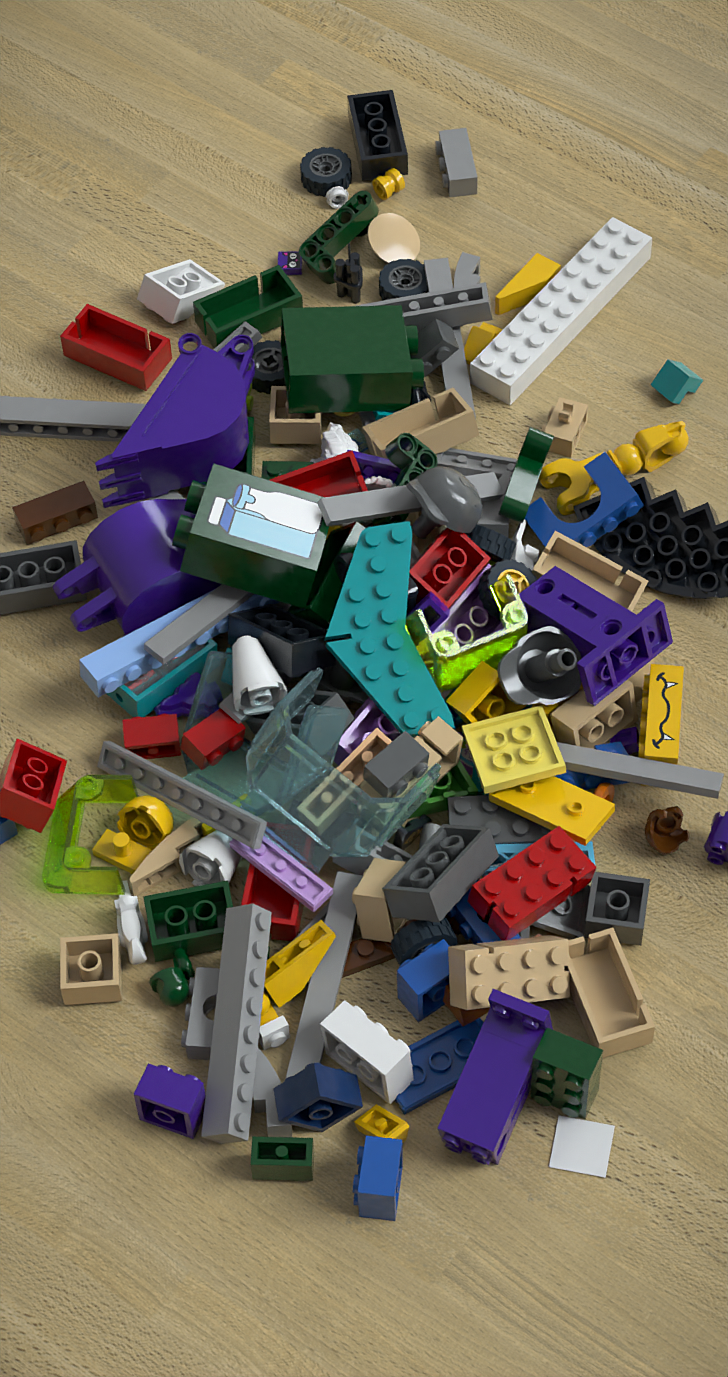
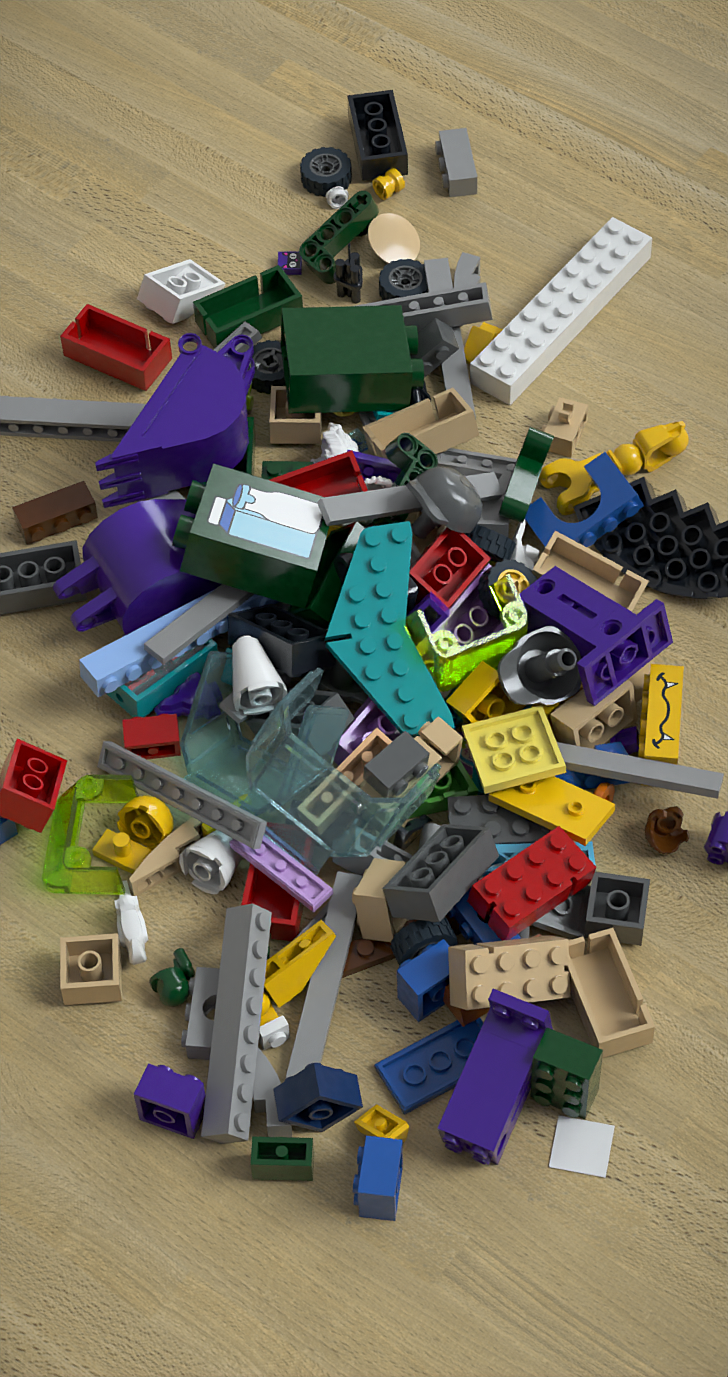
(188, 919): dark green brick -> none
(212, 739): red brick -> none
(367, 1051): white brick -> none
(526, 284): yellow slope -> none
(675, 381): teal piece -> none

